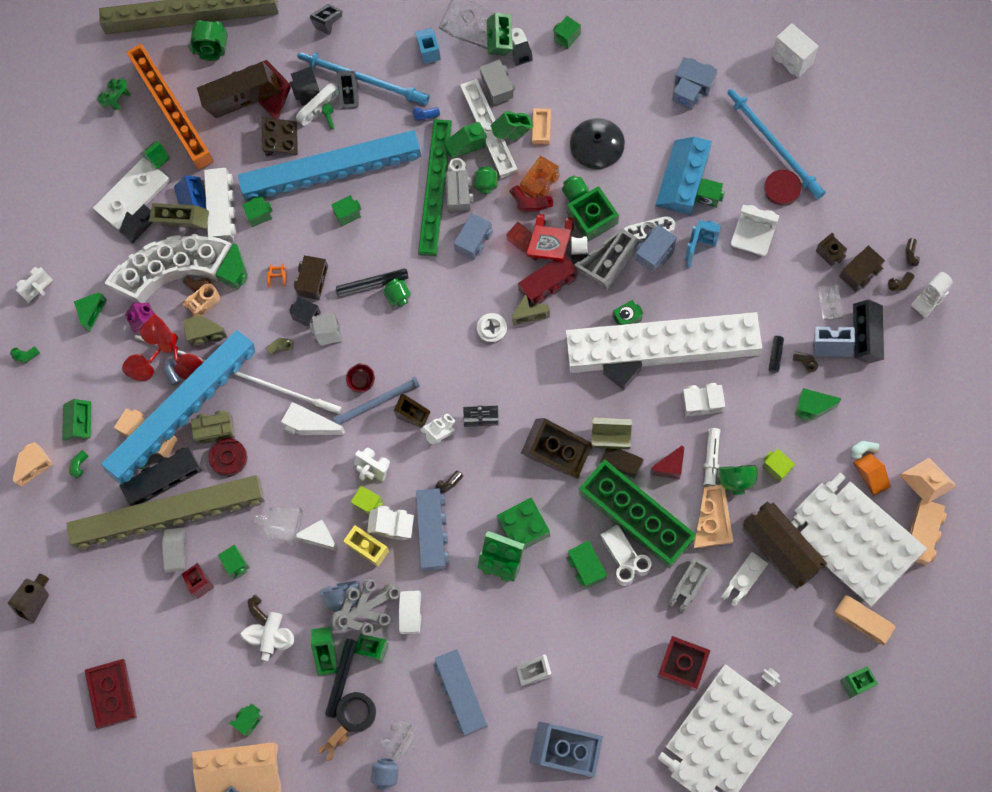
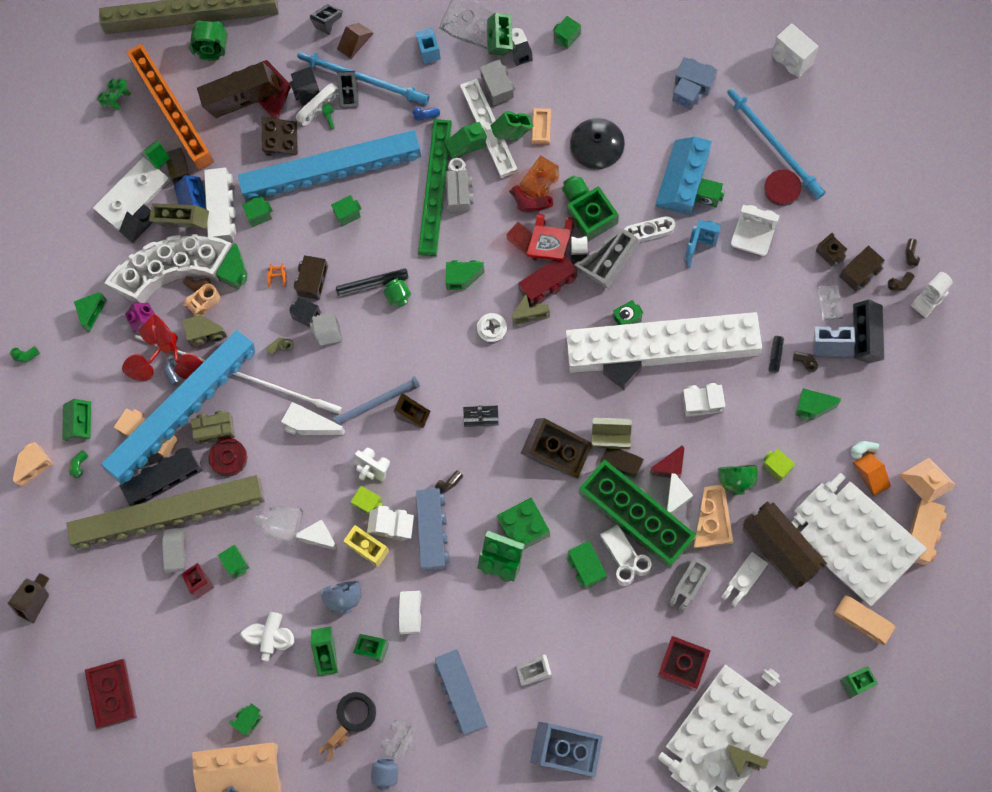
(34, 284): white hips -> none
(177, 165): none -> dark brown slope
(254, 610): dark brown arm -> none
(341, 677): black axle -> none
(353, 39): none -> reddish brown slope
(360, 378): dark red hair -> none
(363, 607): light grey plant -> none
(439, 429): white hips -> none
(462, 274): none -> green slope
(472, 236): sand blue brick -> none
(485, 179): green head -> none
(656, 249): sand blue brick -> none
(678, 494): none -> white slope
(711, 457): white pin -> none
(739, 757): none -> olive slope

